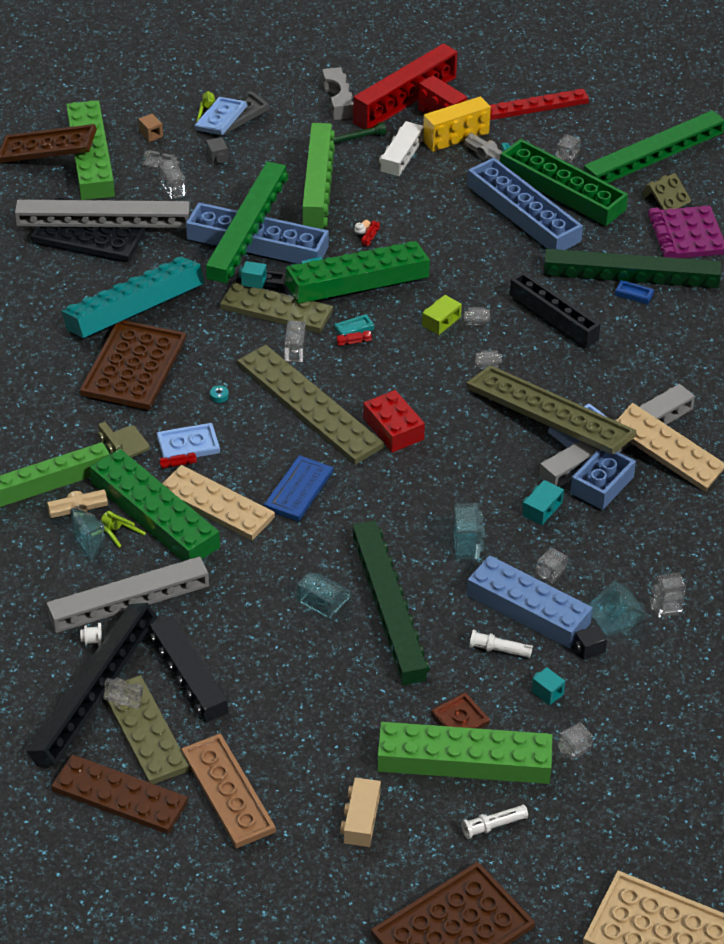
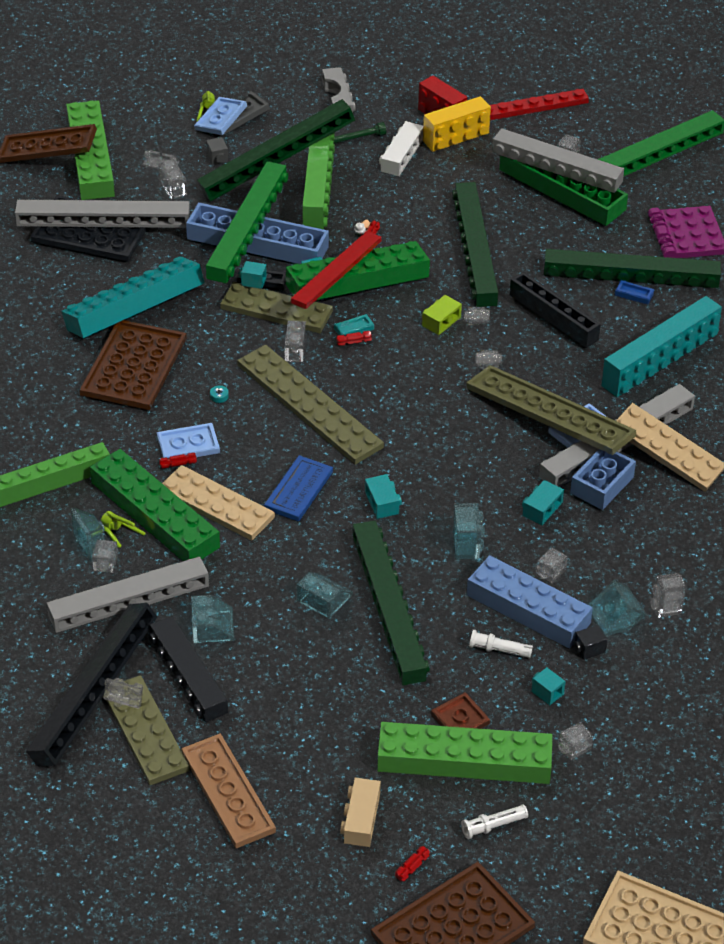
(77, 500): tan piece -> none
(91, 635): white brick -> none
(105, 556): none -> clear brick
(120, 794): reddish brown plate -> none
(126, 439): olive bracket -> none
(150, 127): medium nougat brick -> none
(211, 619): none -> clear light blue slope
(276, 149): none -> dark green brick
(335, 270): none -> red tile
(382, 496): none -> teal brick
(393, 421): red brick -> none
(402, 87): red brick -> none
(412, 863): none -> red axle
(475, 244): none -> dark green brick
(483, 149): light grey piece -> none
(524, 205): medium blue brick -> none
(558, 160): none -> light grey brick
(661, 346): none -> teal brick
(668, 192): olive bracket -> none

